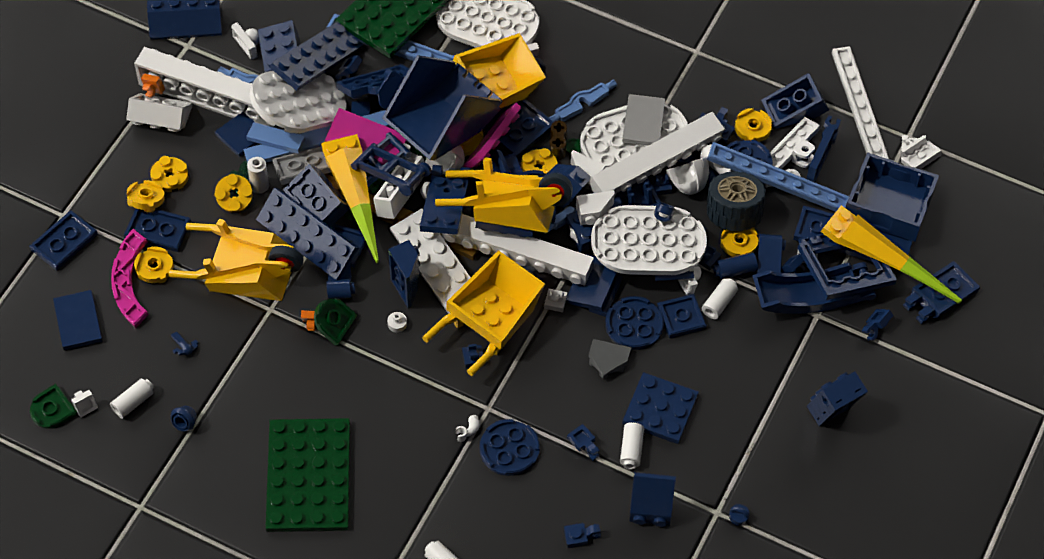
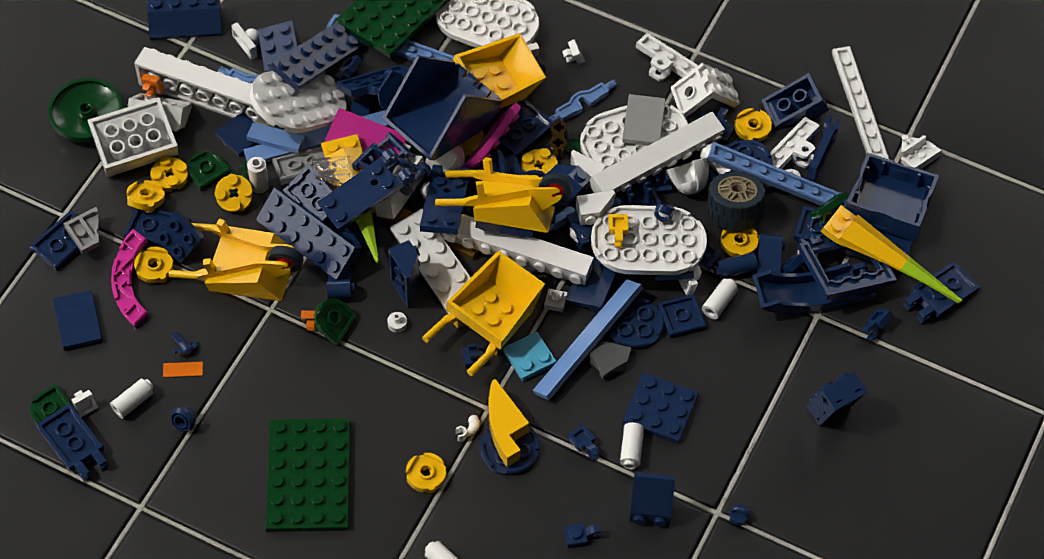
(72, 441): none -> dark blue tile
(77, 103): none -> dark green dish
(85, 230): none -> light grey wing
(133, 137): none -> white slope
(178, 236): none -> dark blue plate
(182, 369): none -> orange sticker
(207, 169): none -> dark green tile
(333, 169): none -> clear wing
(358, 195): none -> dark blue hinge
(426, 483): none -> yellow plate
(505, 424): none -> yellow slope
(529, 356): none -> medium azure plate
(573, 53): none -> white tile
(587, 339): none -> medium blue tile
(618, 225): none -> yellow plate
(664, 58): none -> white plate
(706, 84): none -> white bracket
(824, 210): none -> dark green plate

